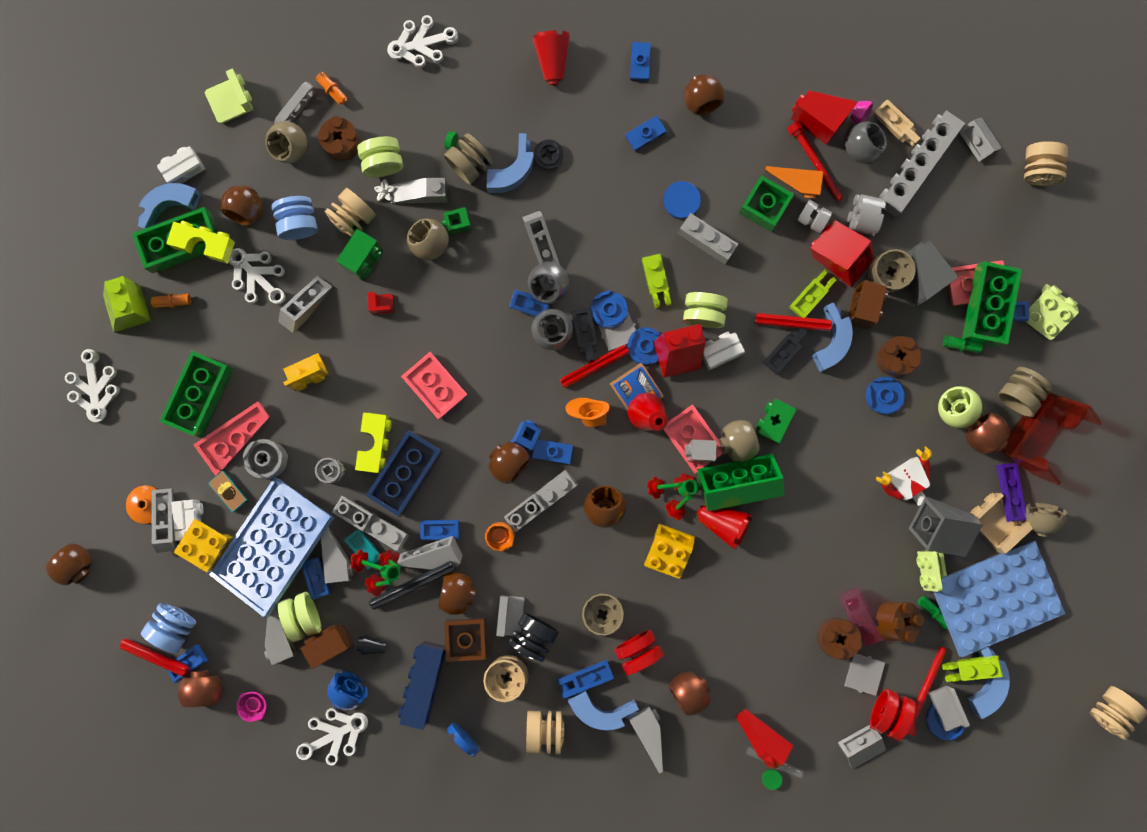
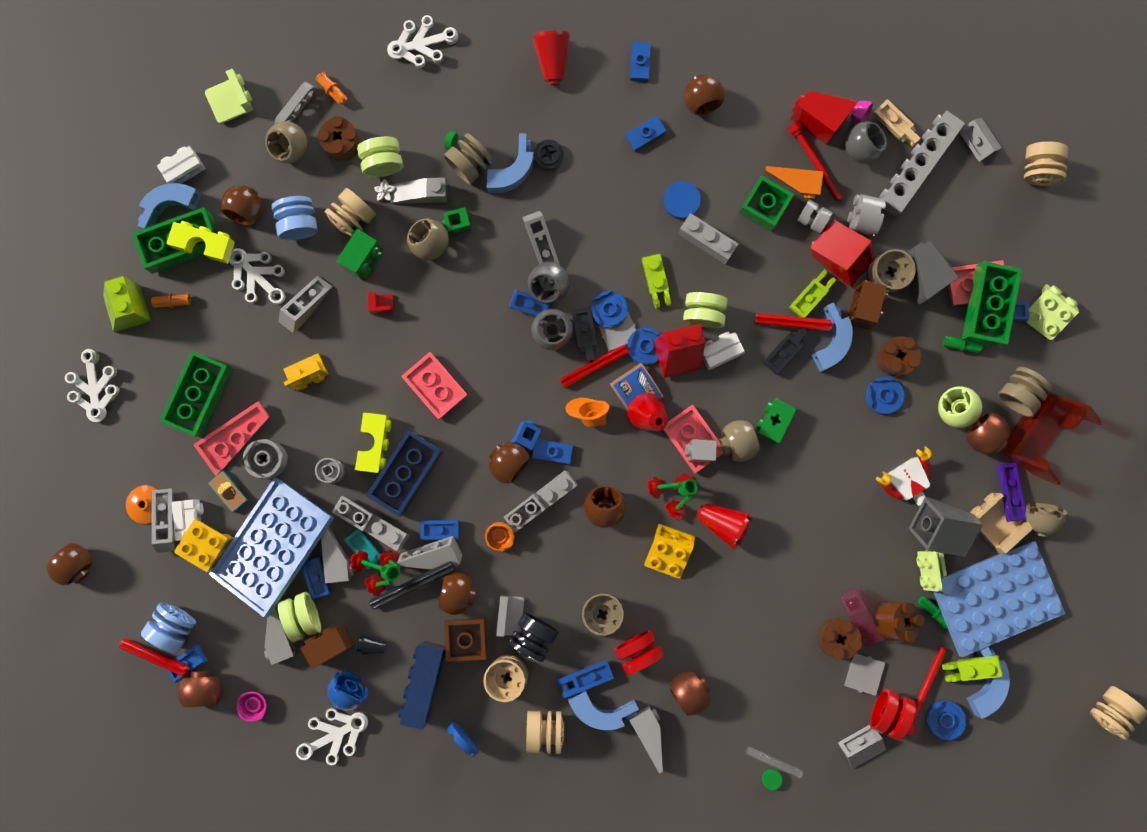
(740, 482): green brick -> none
(766, 742): red slope -> none
(948, 708): light grey panel -> none

